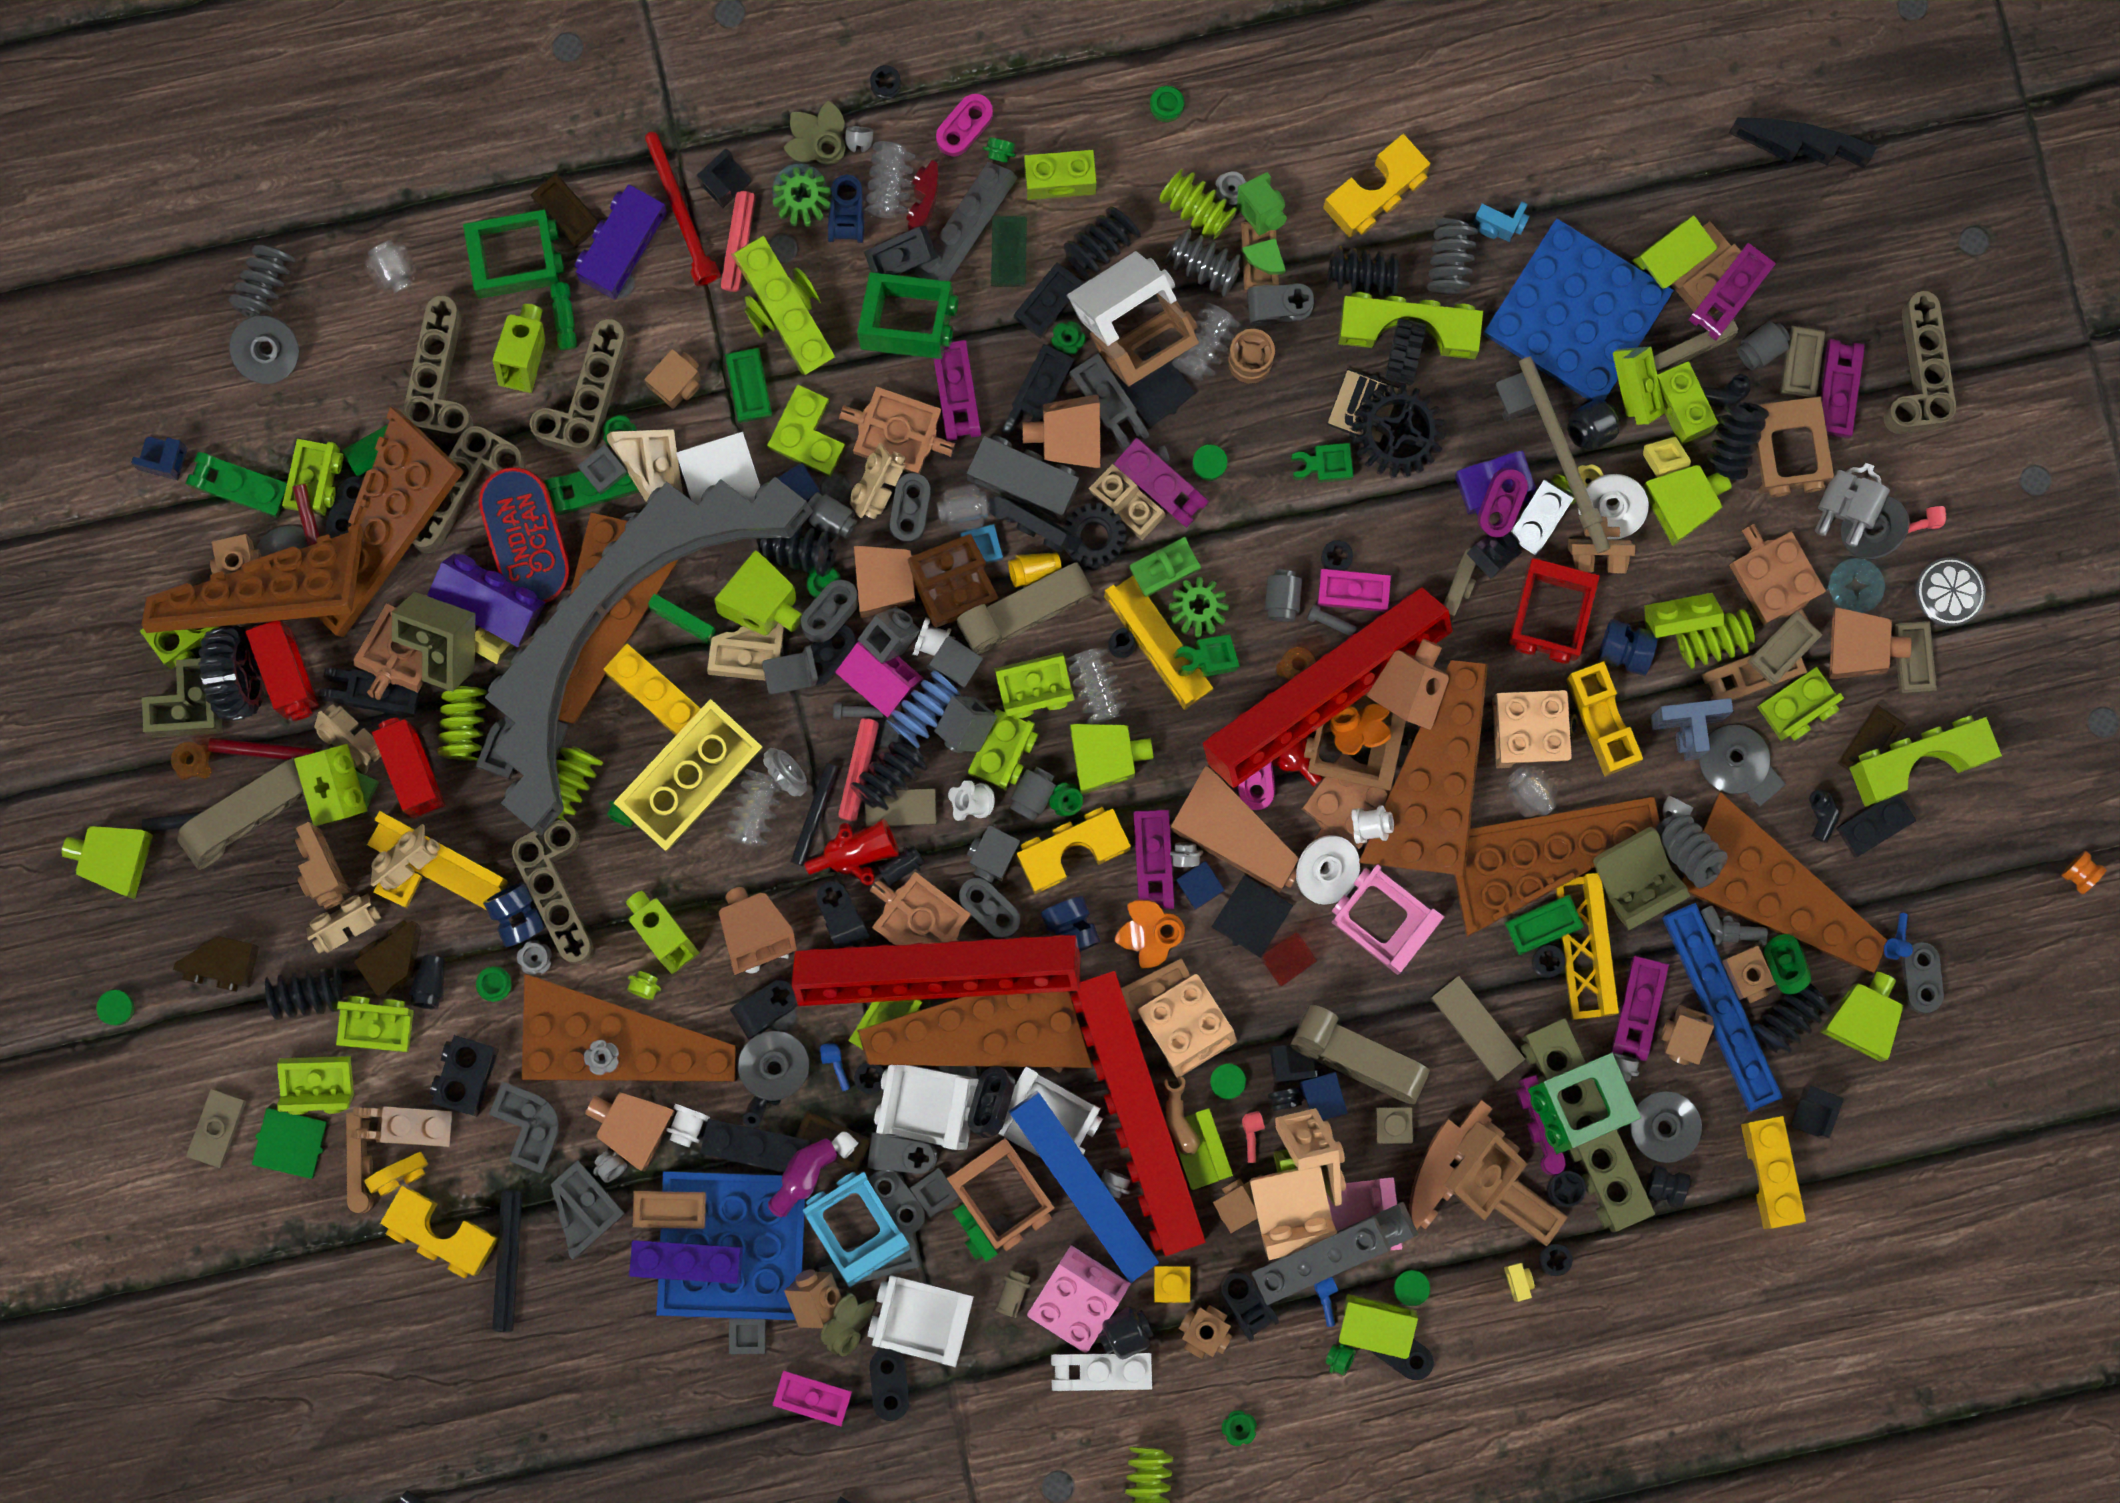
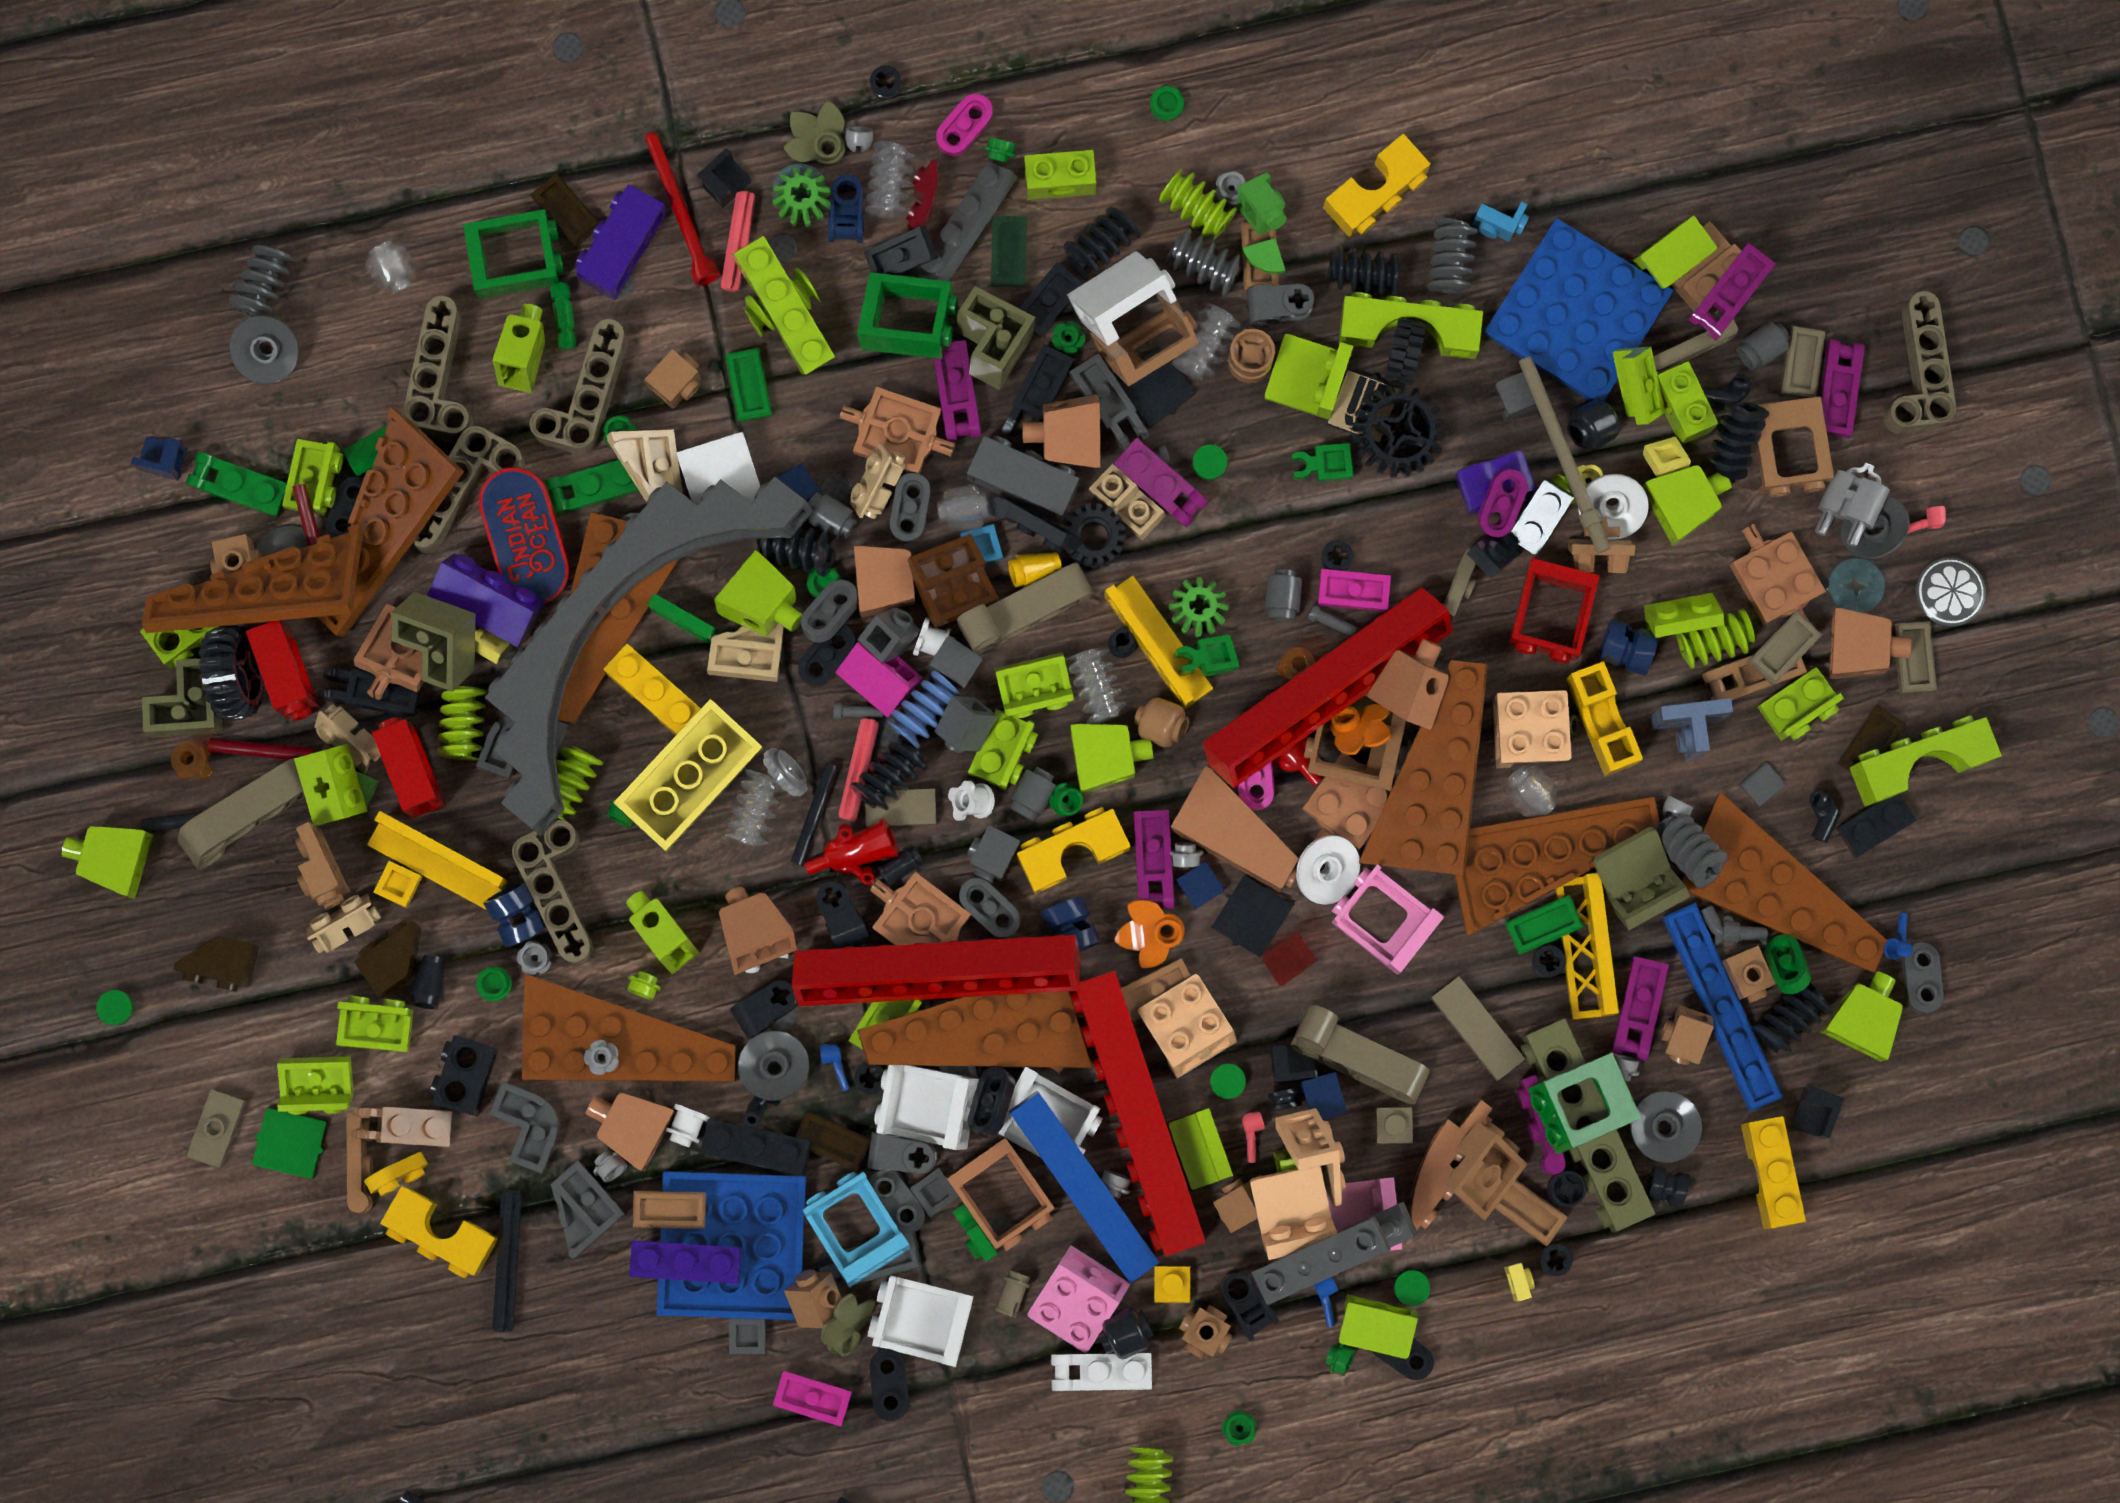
(304, 994): black piece -> none
(392, 866): tan hinge -> none
(602, 469): dark grey tile -> none
(790, 672): dark grey bracket -> none
(797, 437): lime plate -> none
(804, 1170): magenta arm -> none
(998, 330): none -> olive brick
(1162, 722): none -> medium nougat head
(1164, 567): bright green hips -> none
(1176, 1123): medium nougat arm -> none
(1308, 375): none -> lime bracket
(1372, 824): white brick -> none
(1733, 776): dark grey dish -> none
(1788, 137): black slope -> none
(2083, 872): orange wheel -> none

